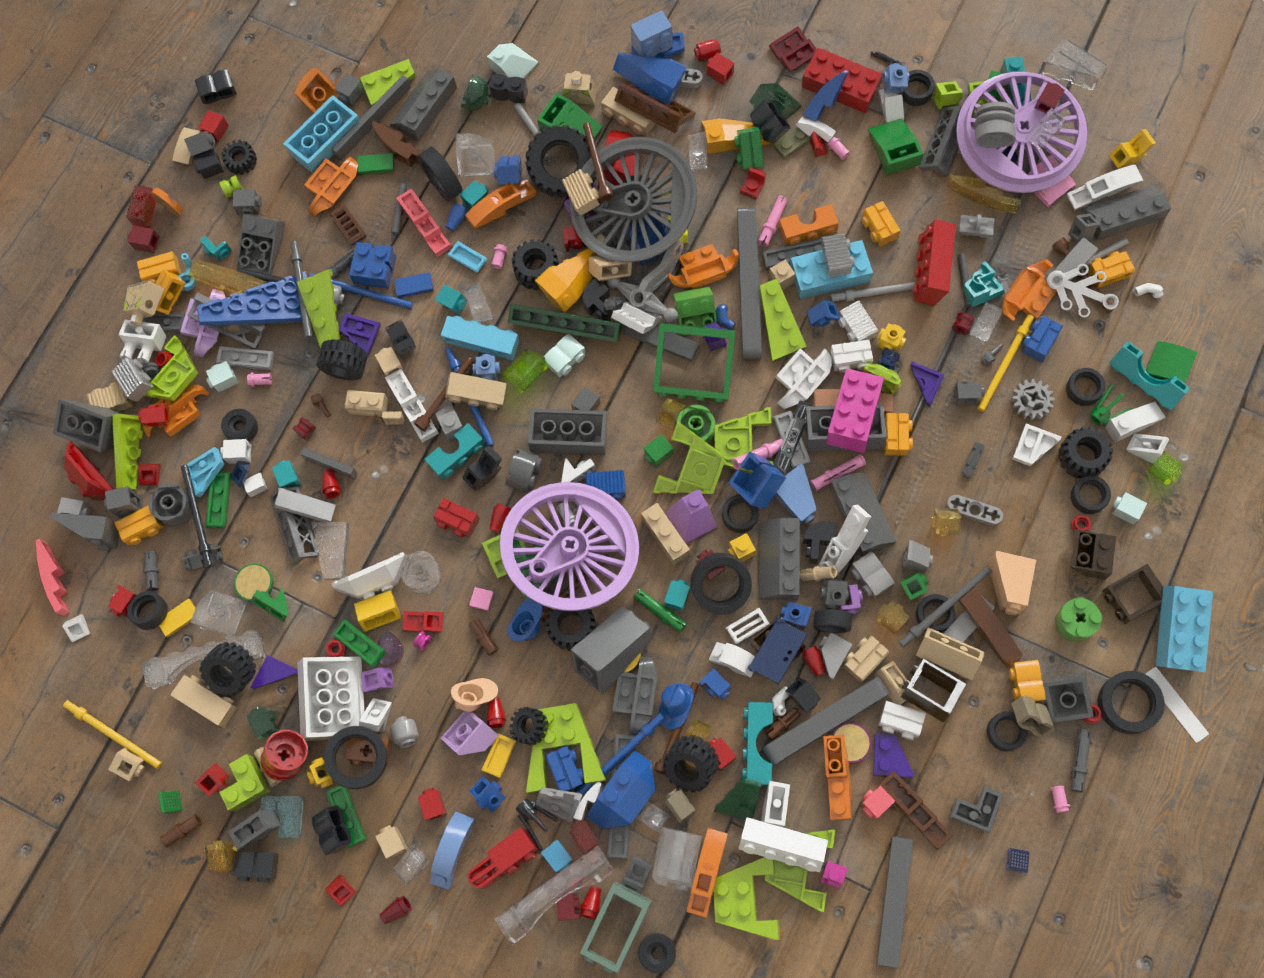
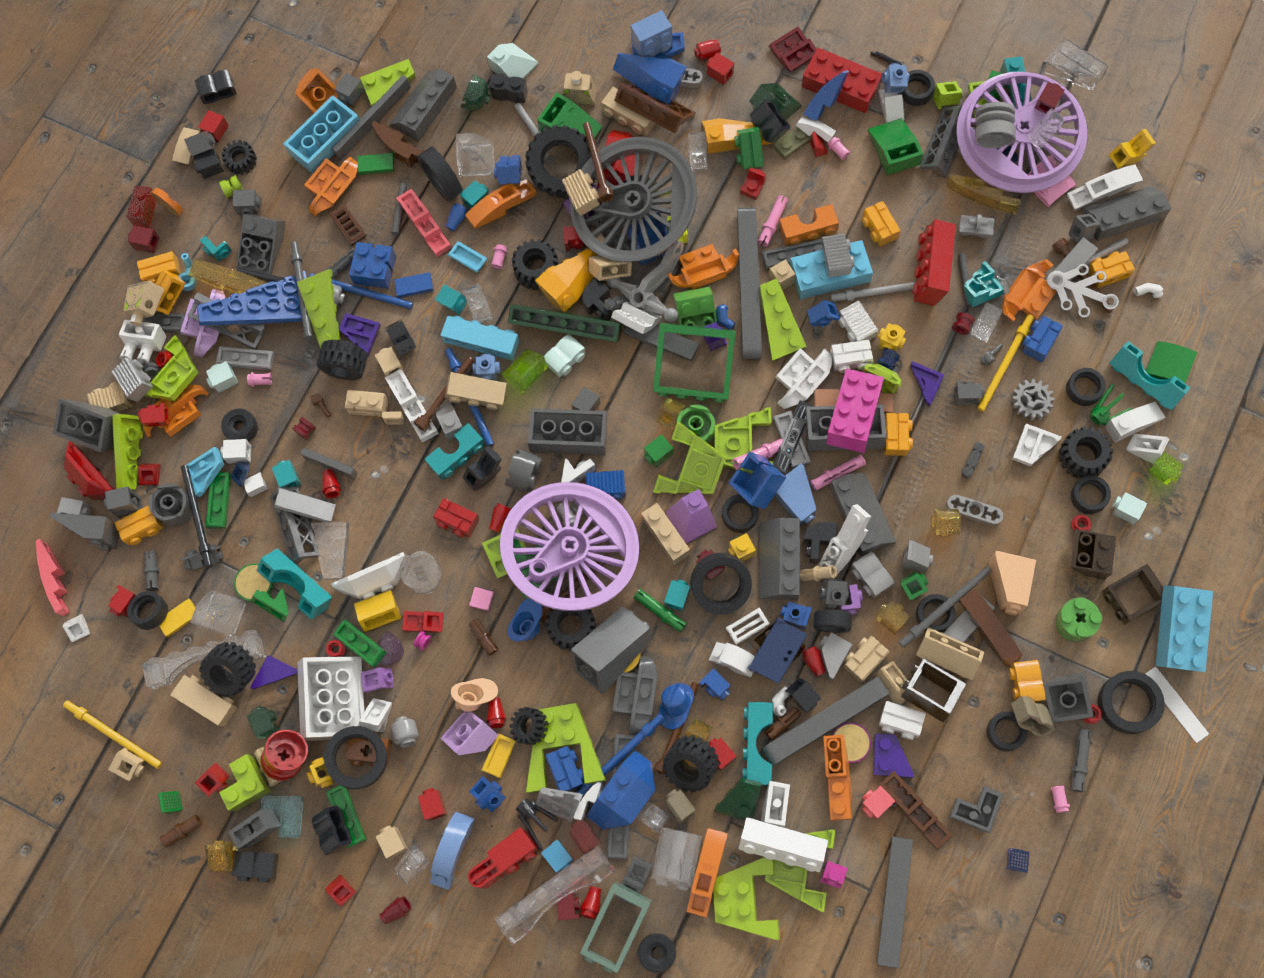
(279, 568): none -> teal arch

